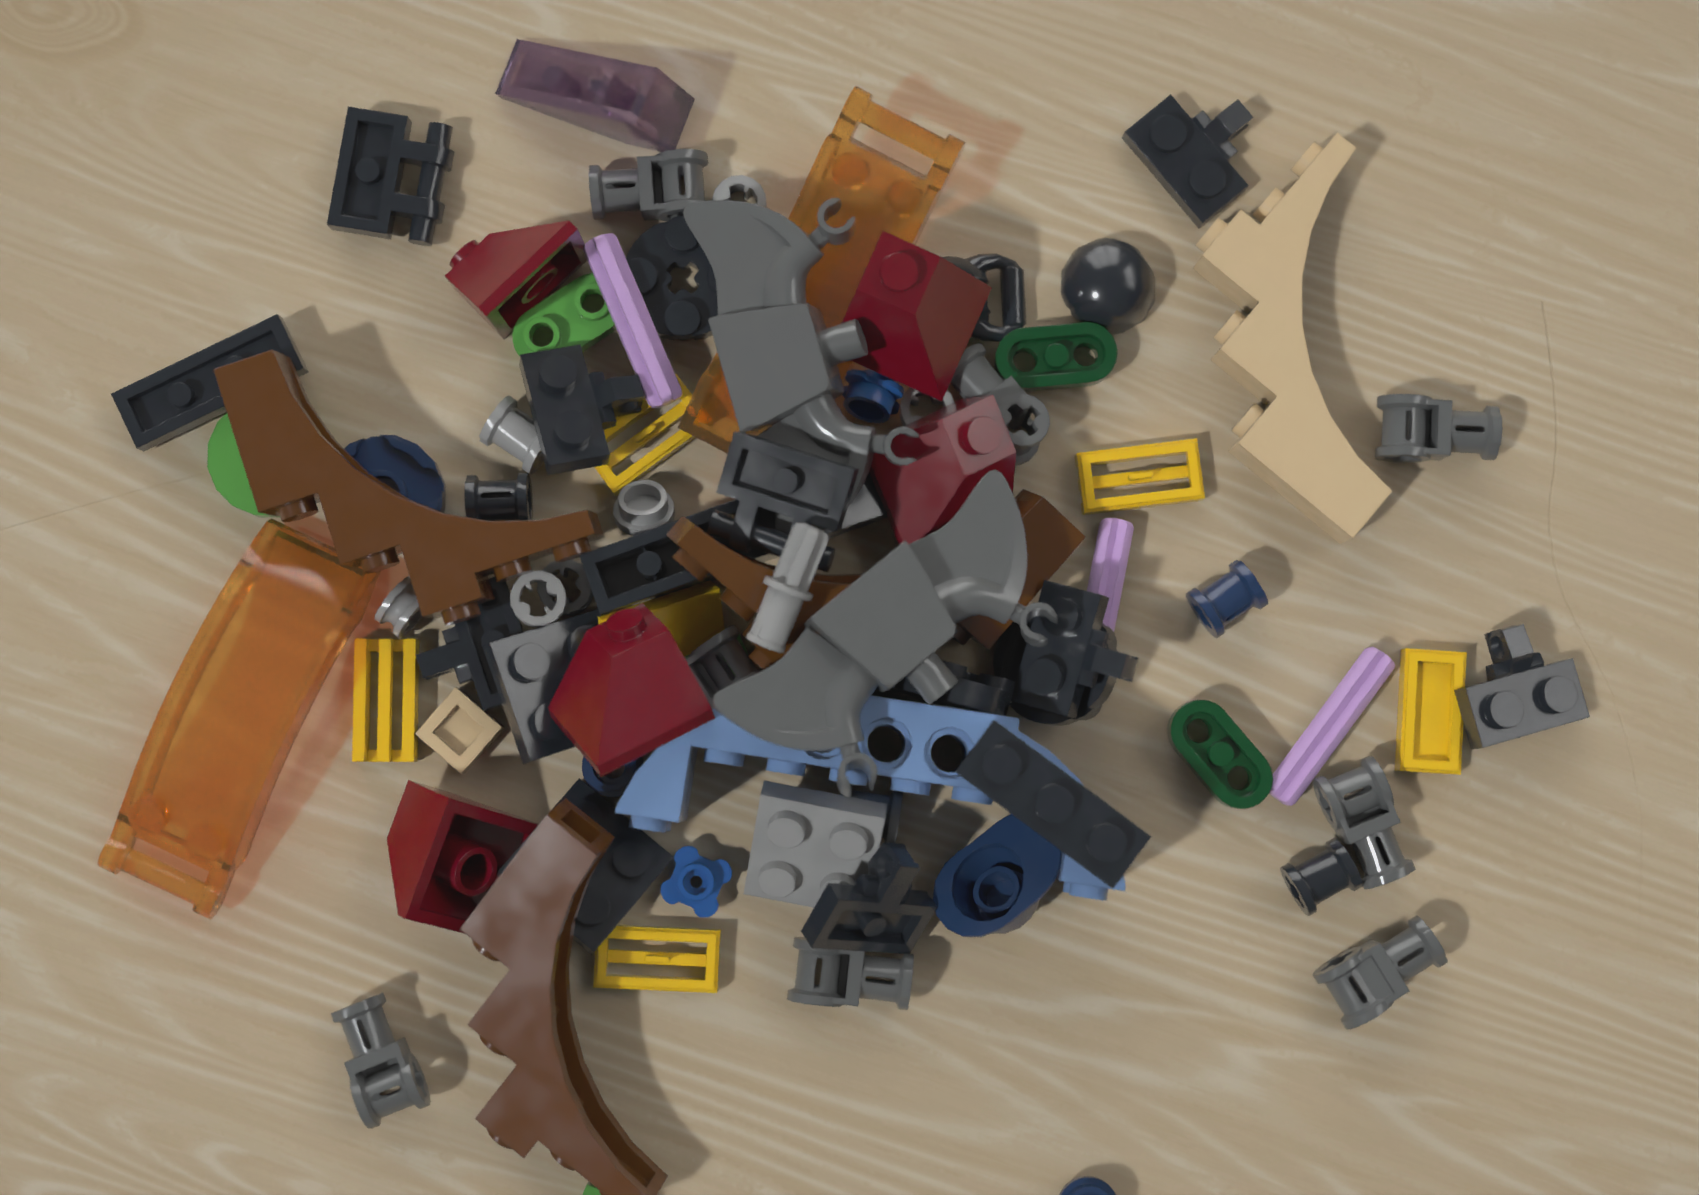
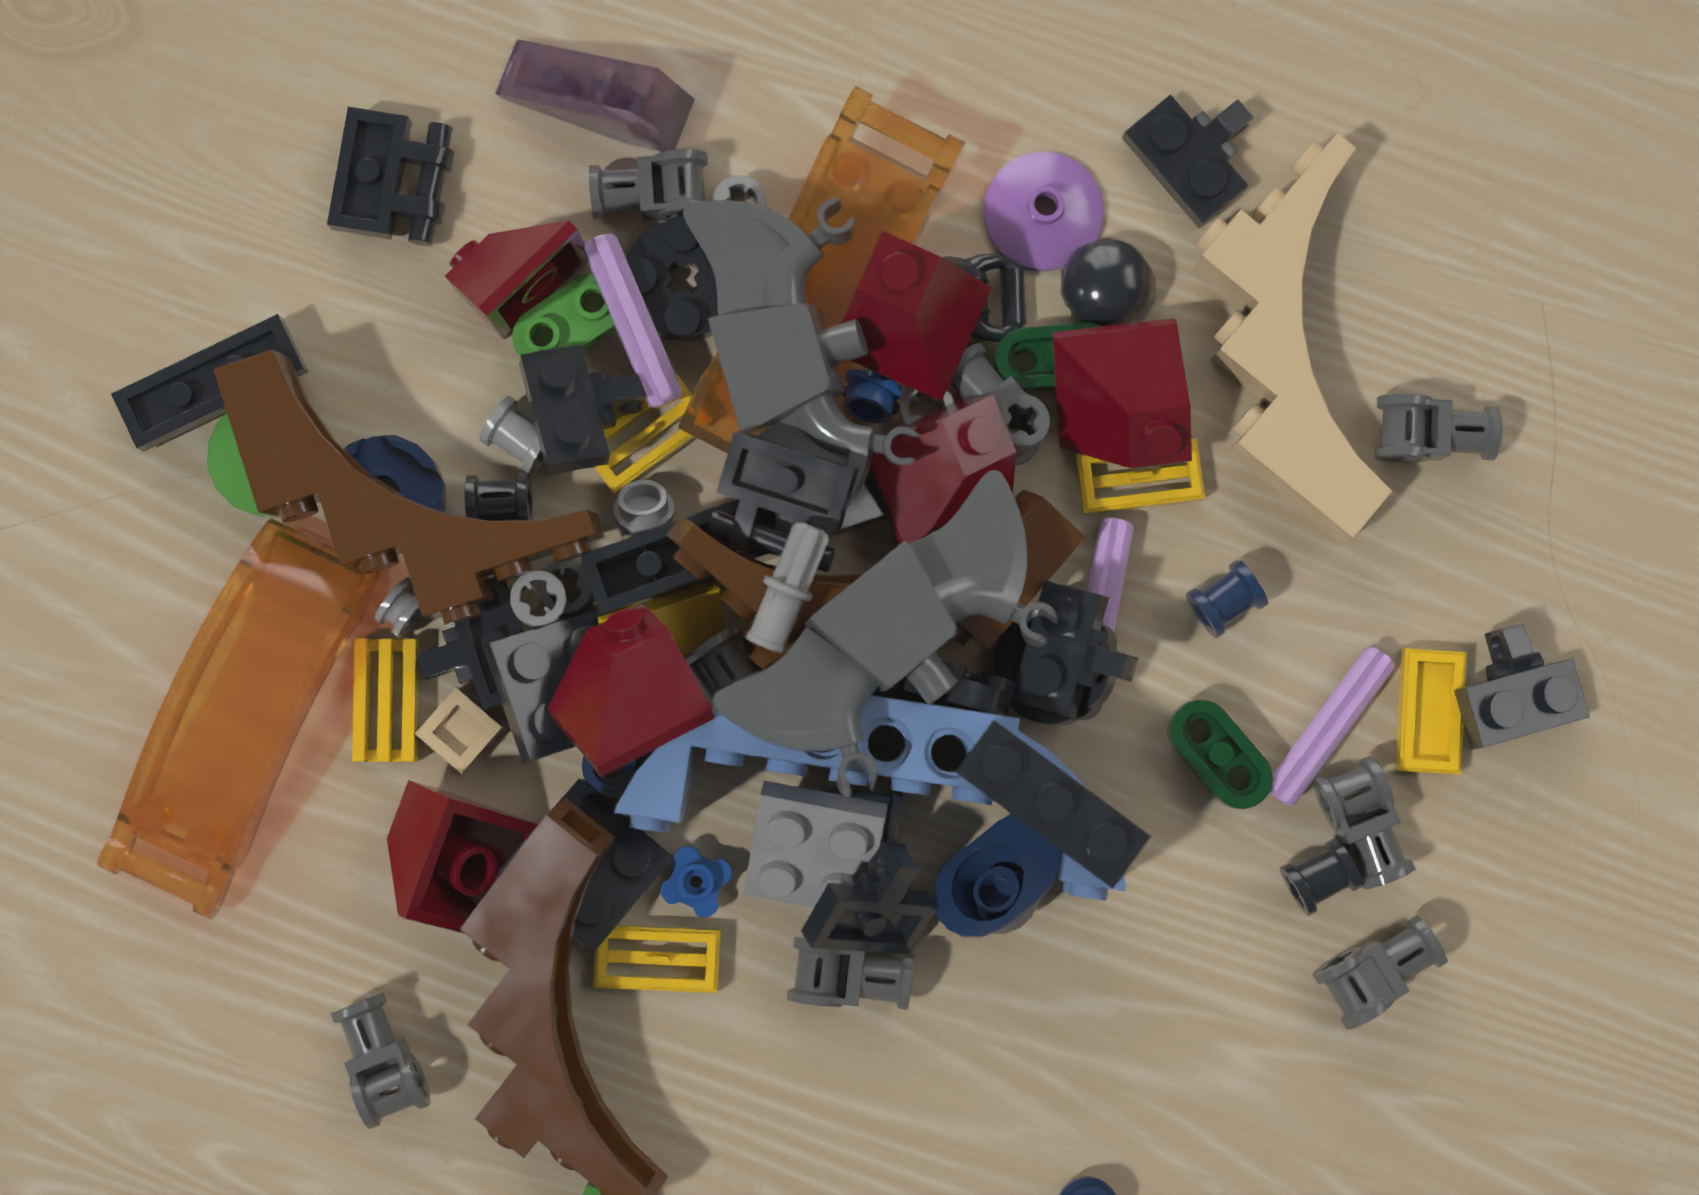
(1037, 239): none -> medium lavender dish
(1123, 393): none -> dark red slope

